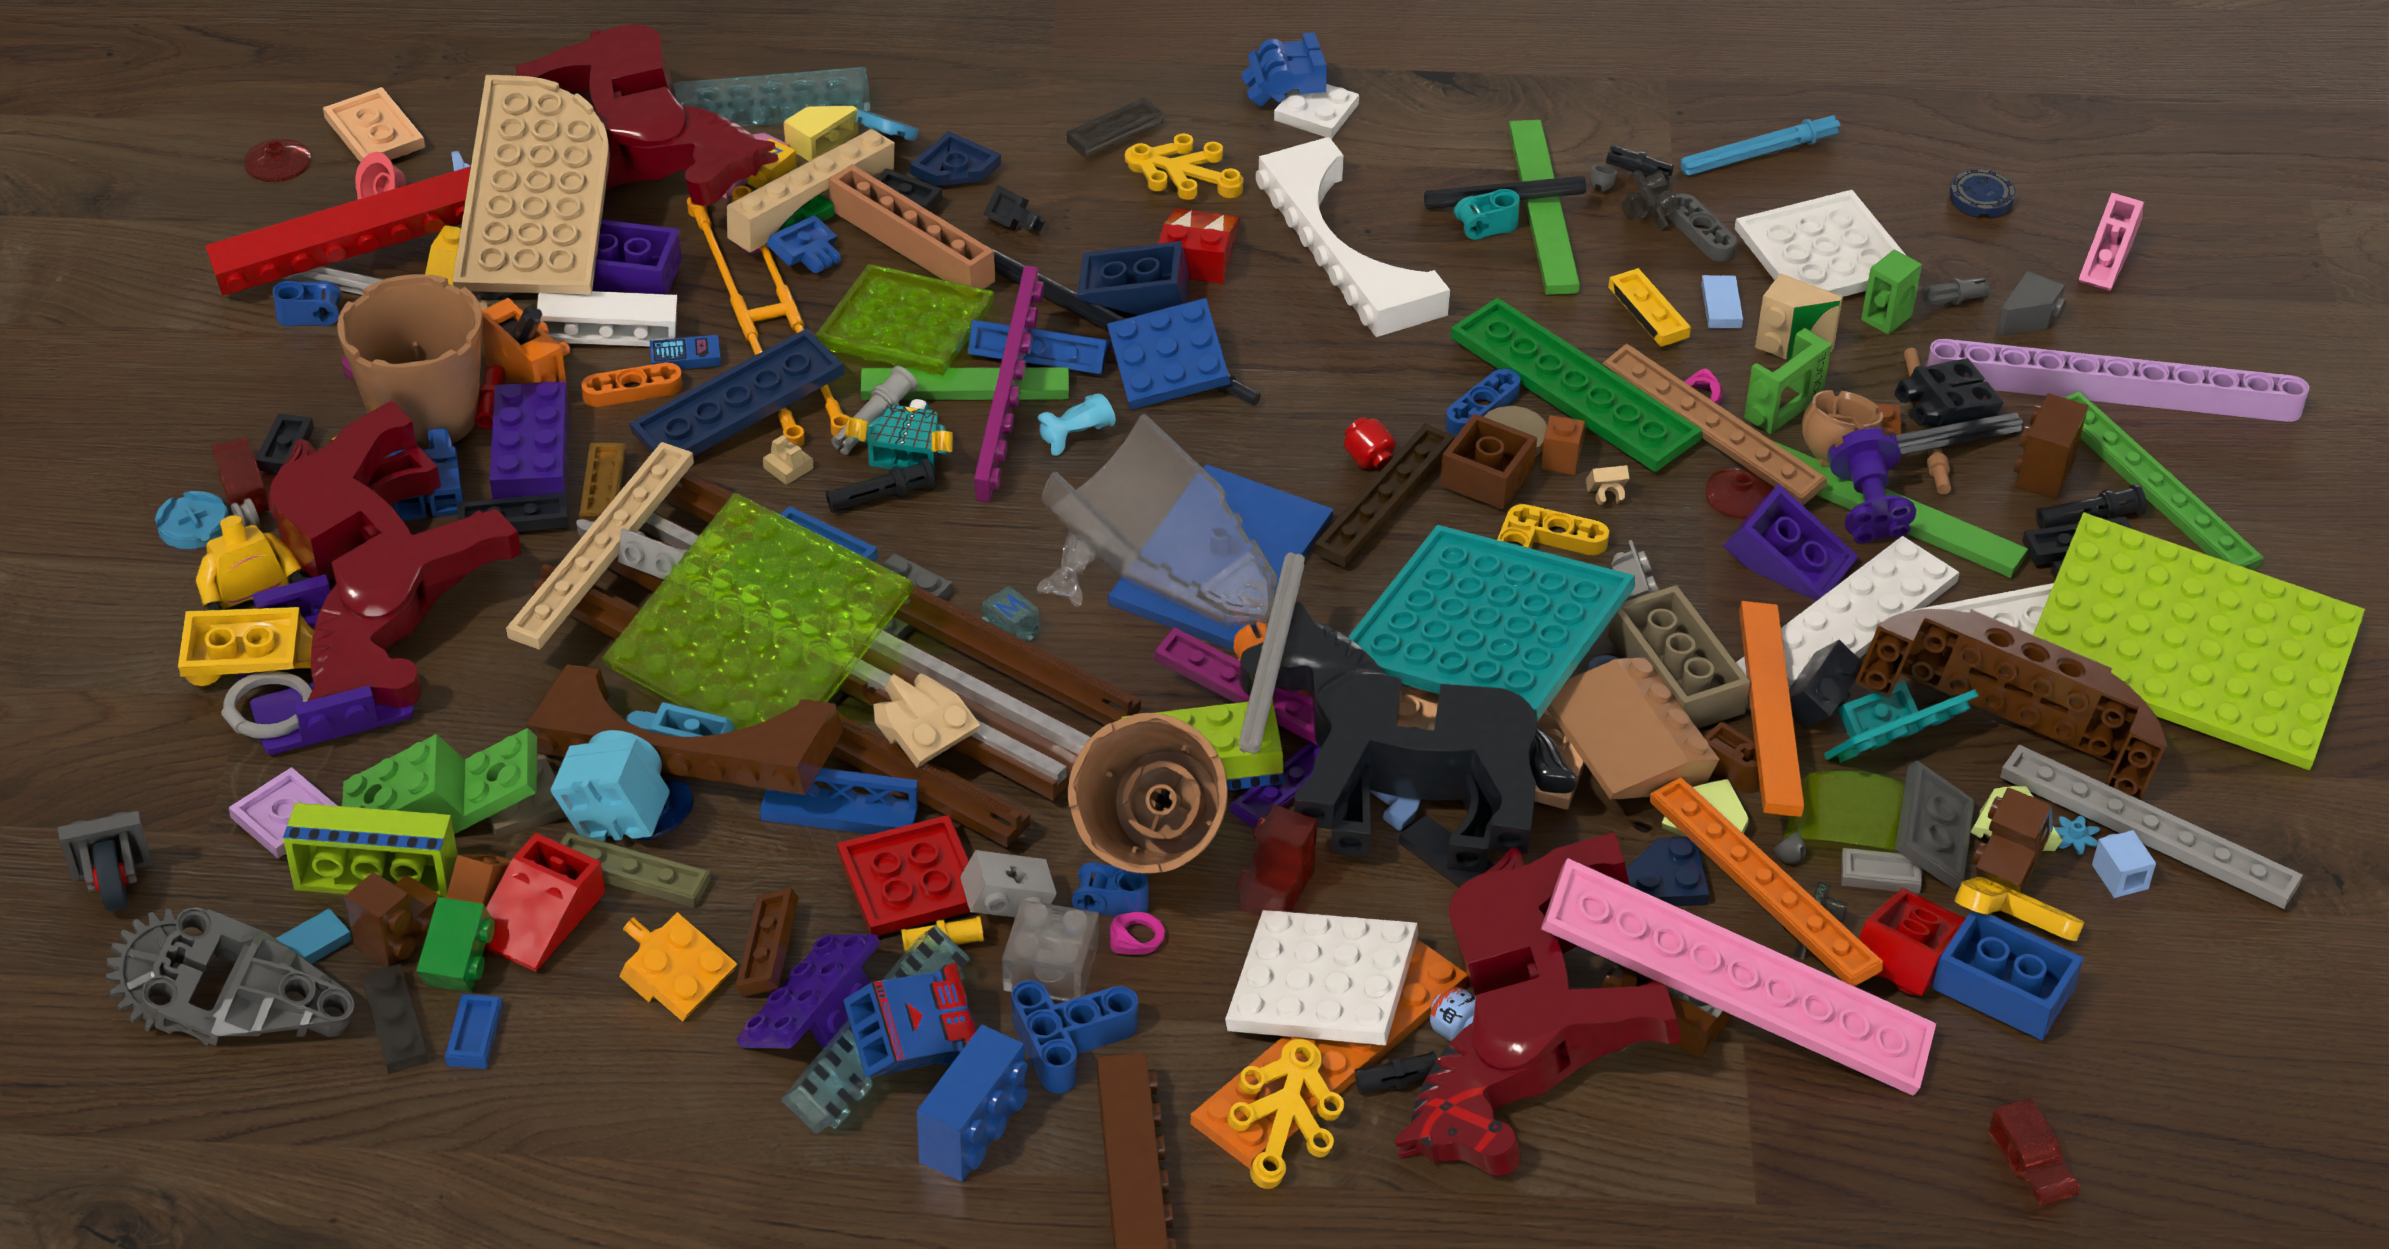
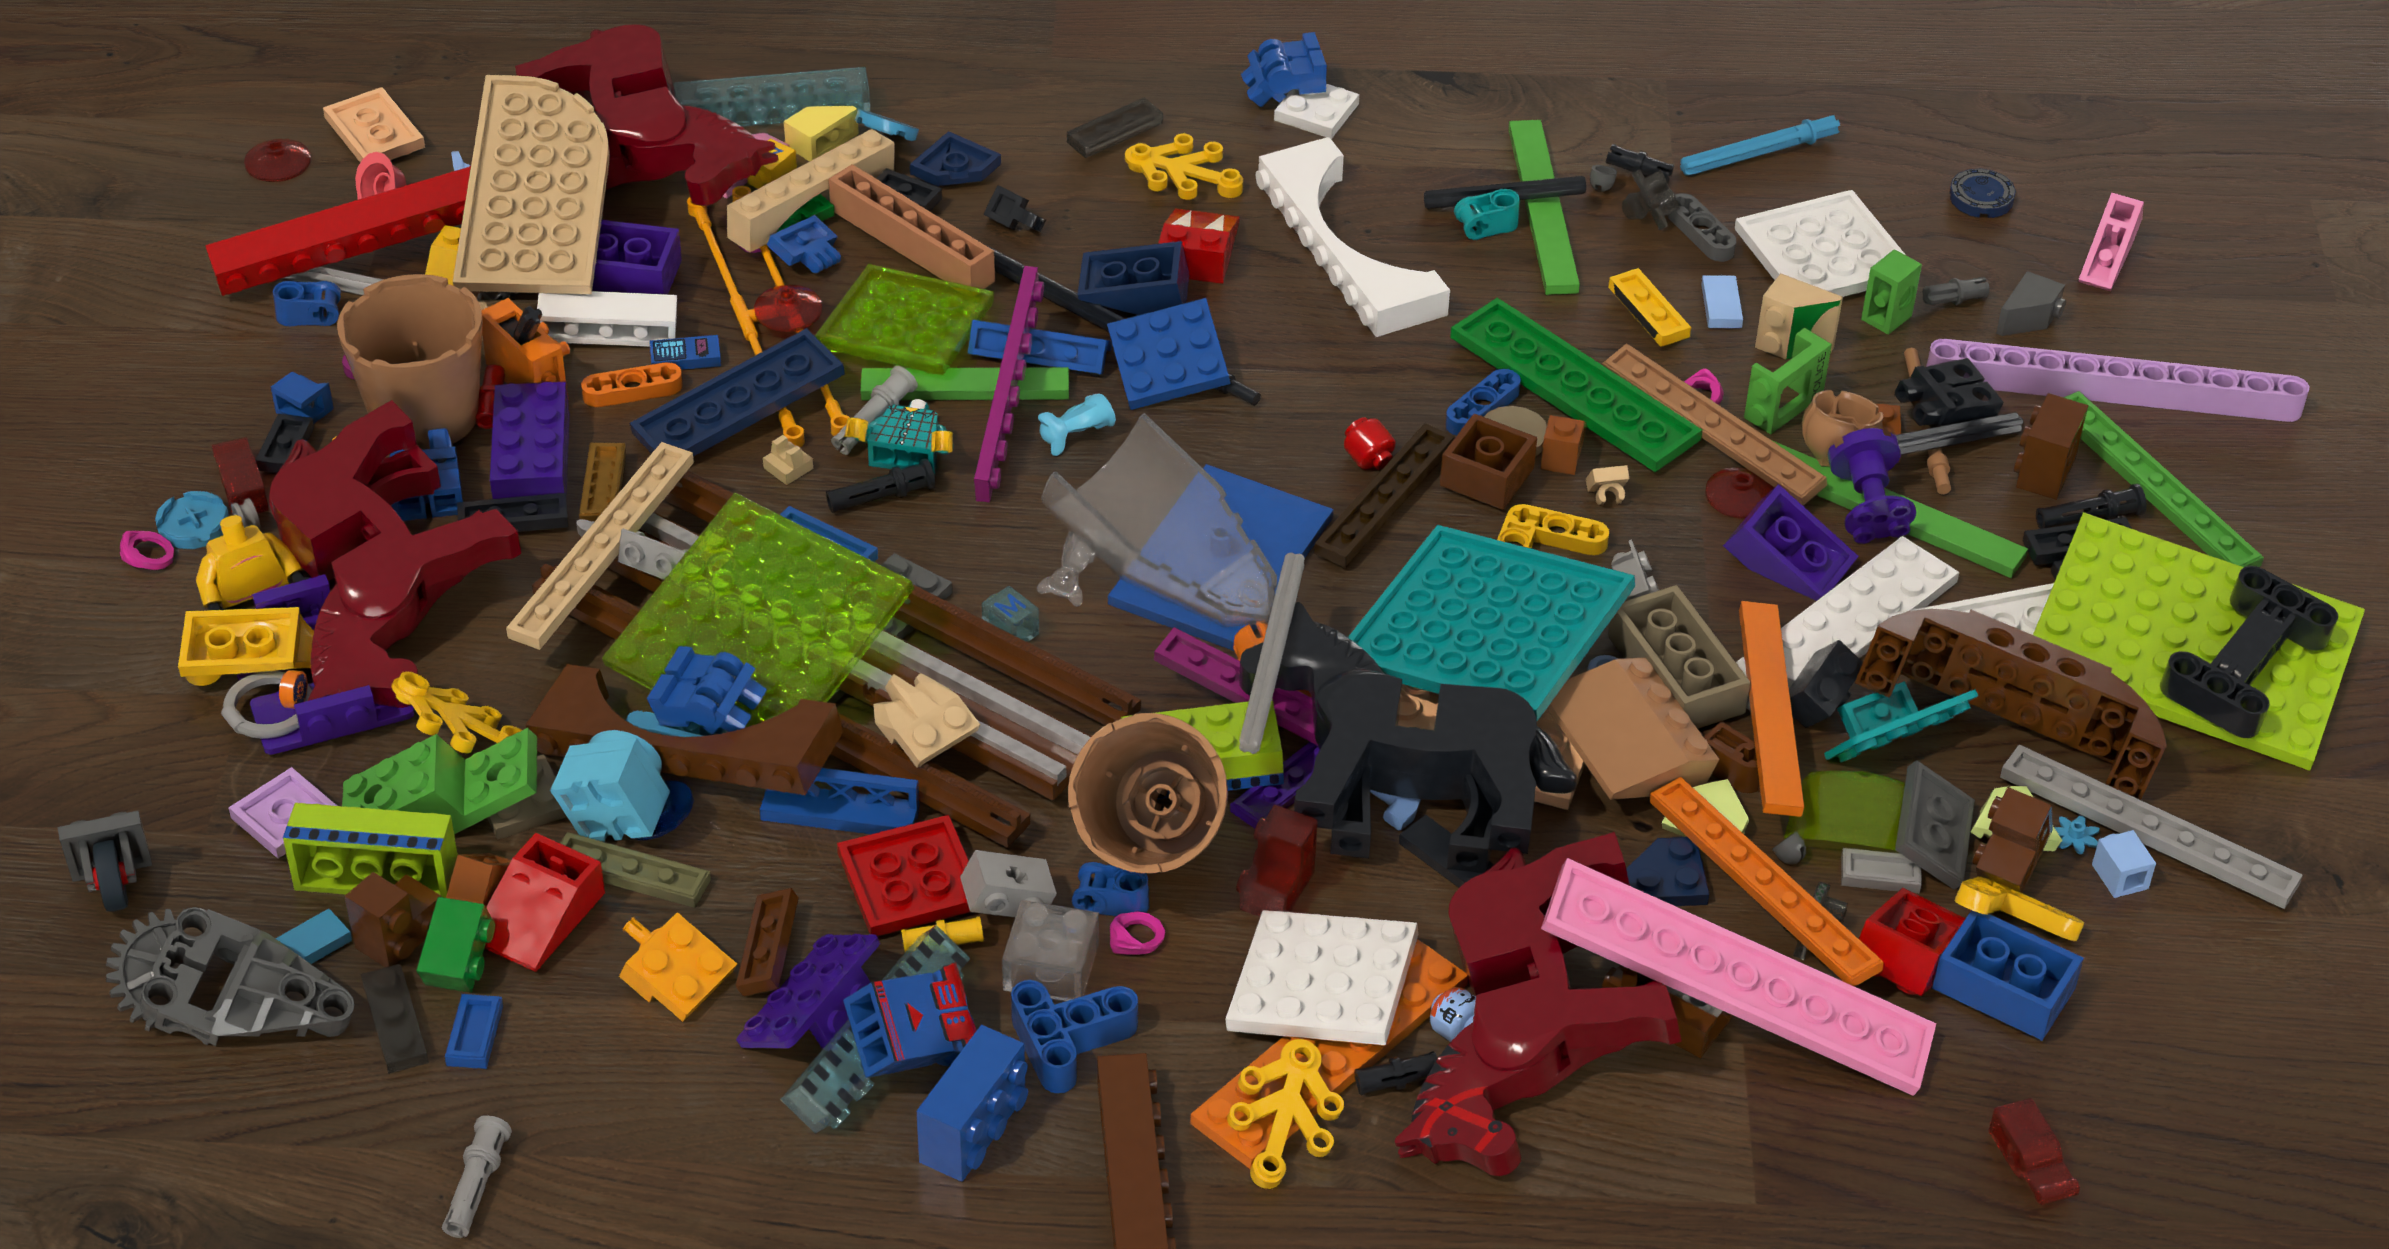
(134, 558): none -> dark pink piece
(293, 688): none -> orange tile
(302, 397): none -> blue window
(452, 707): none -> yellow plant
(480, 1161): none -> light grey pin
(705, 691): none -> blue hips
(788, 308): none -> clear red dish
(2223, 688): none -> black beam

